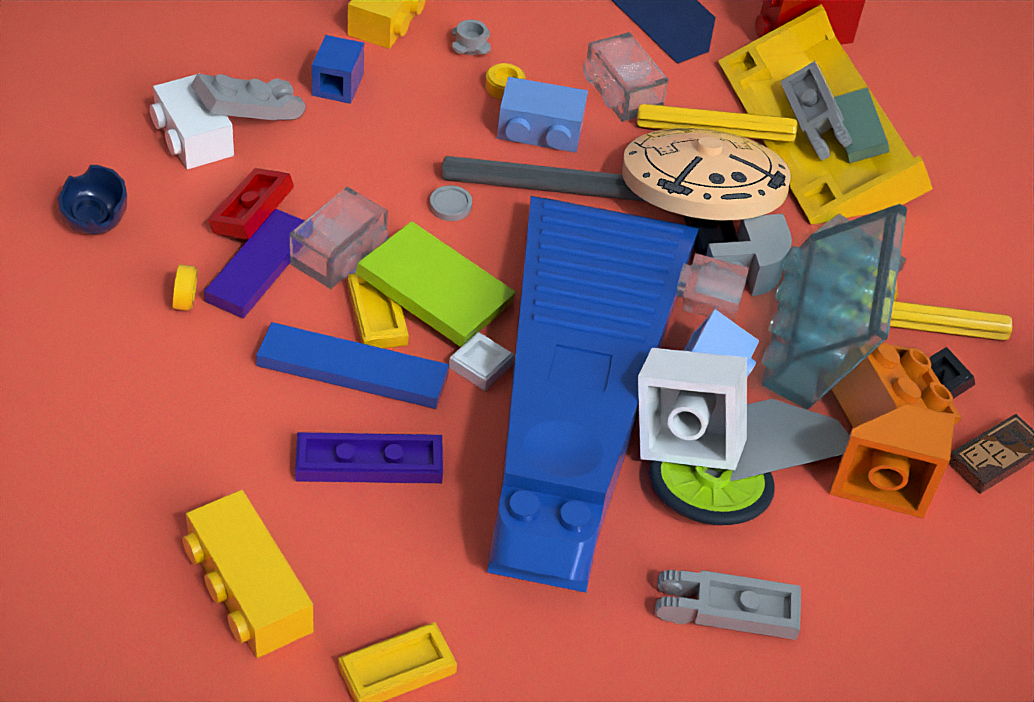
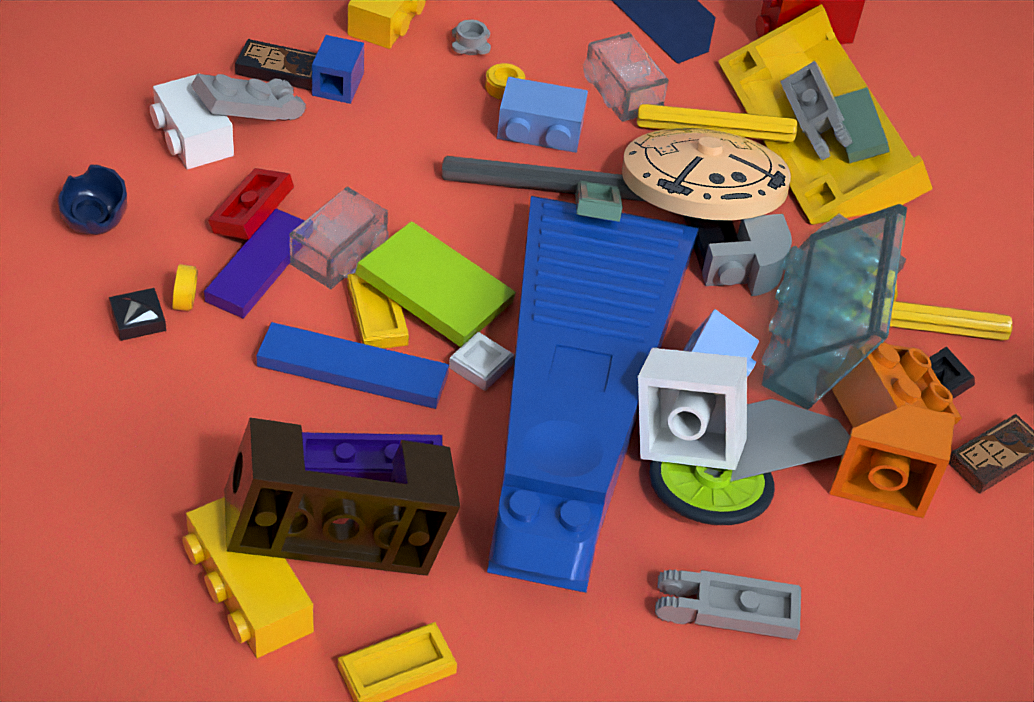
(137, 314): none -> black tile
(273, 61): none -> tile
(290, 511): none -> dark brown plate
(450, 203): light grey piece -> none
(598, 201): none -> sand green tile
(711, 286): clear brick -> none

